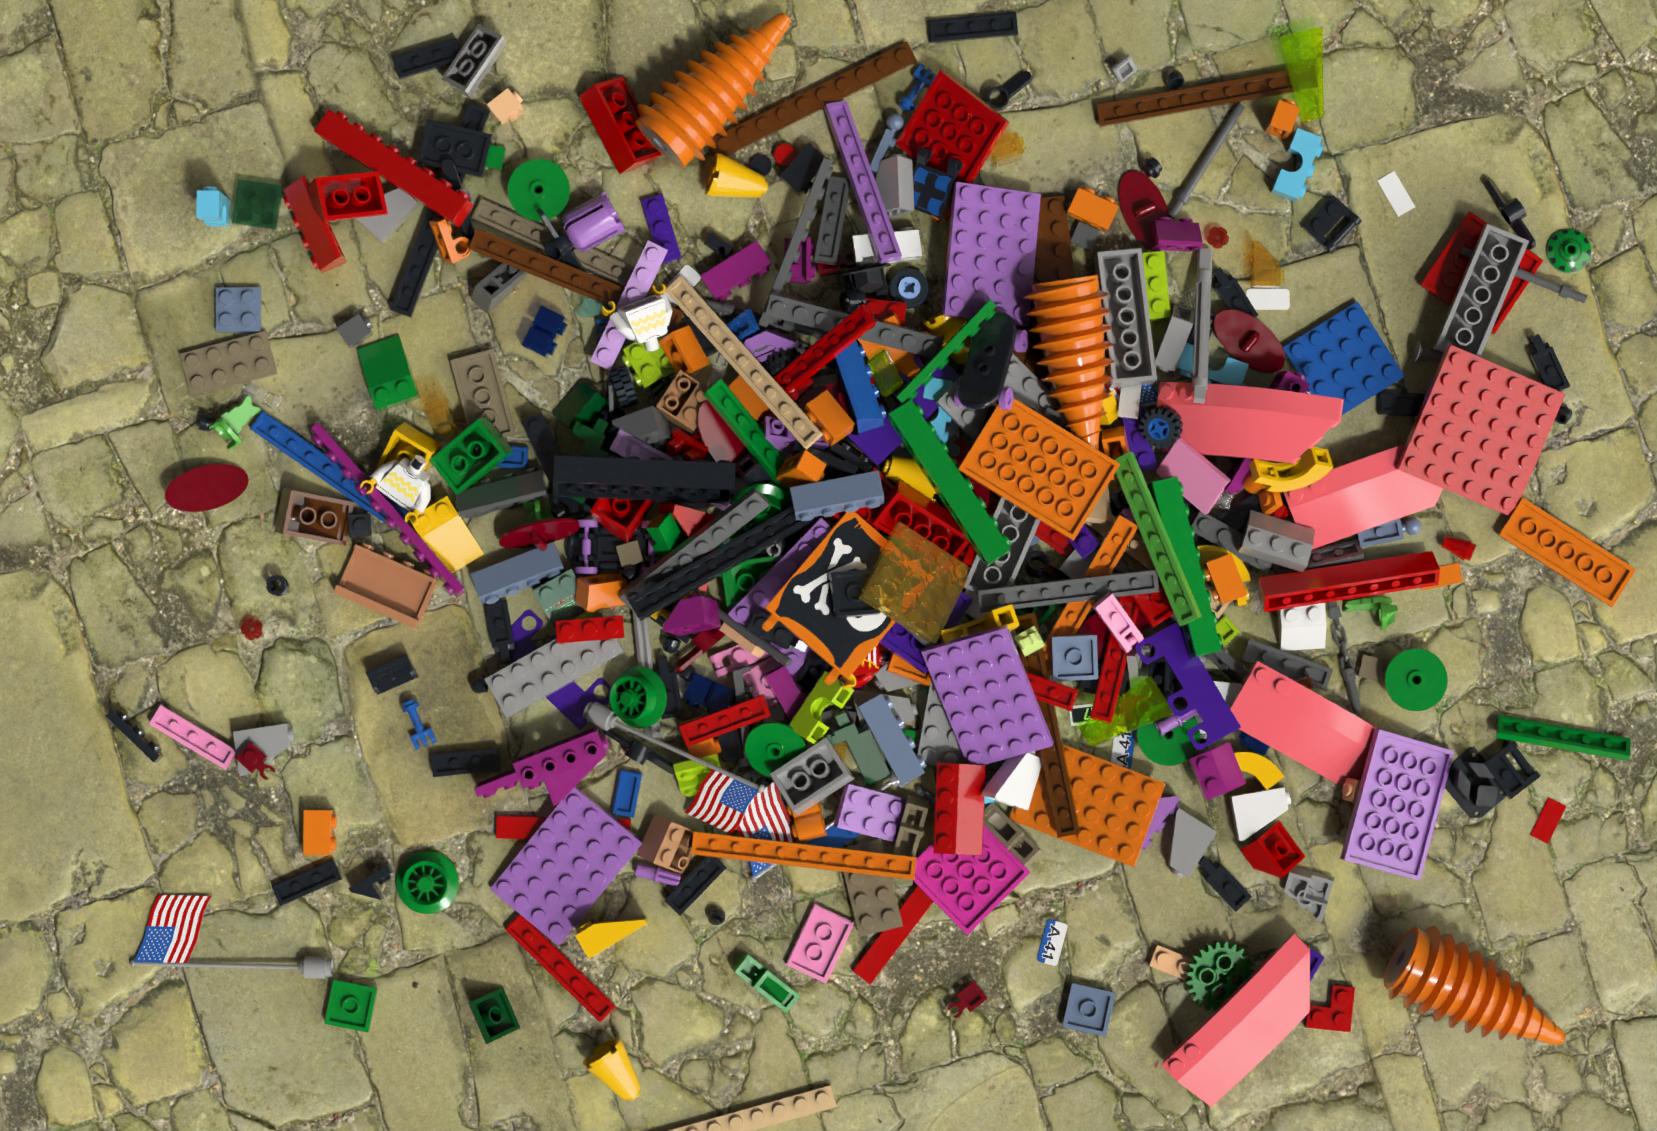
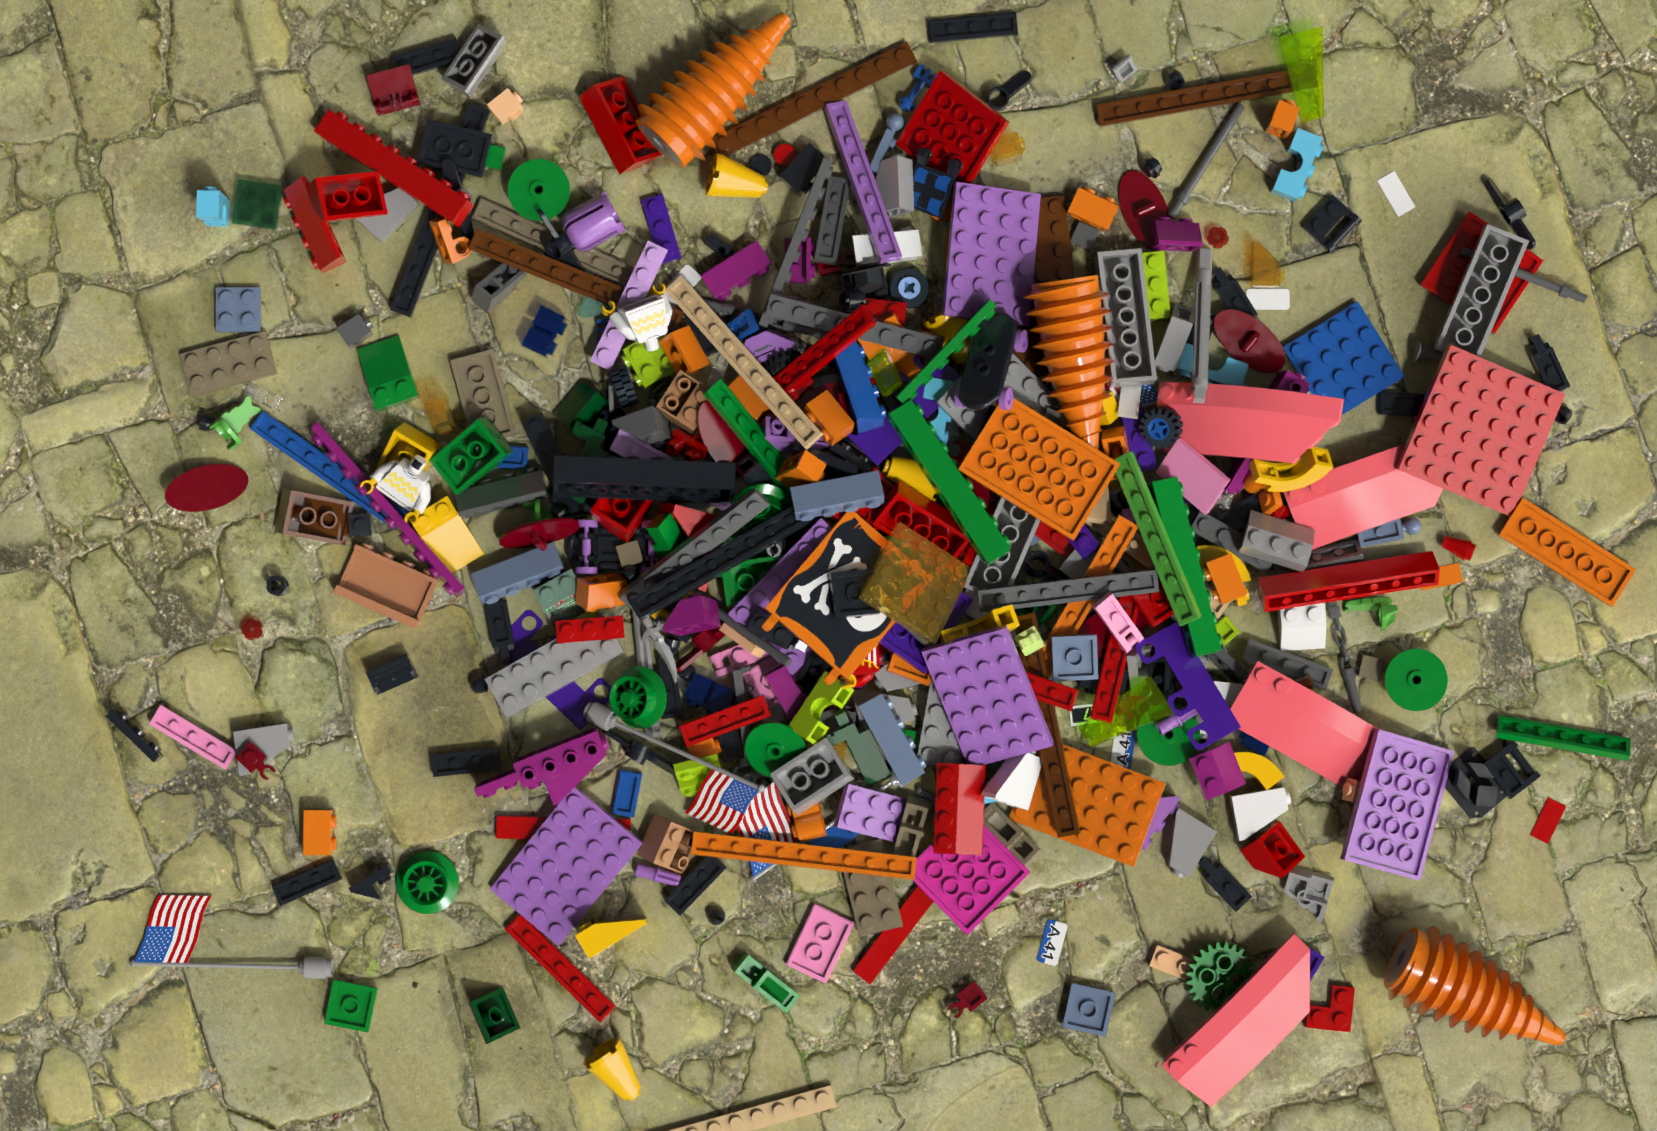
(393, 89): none -> dark red hinge
(421, 733): blue hinge -> none
(659, 644): none -> light grey piece
(1558, 253): green dish -> none

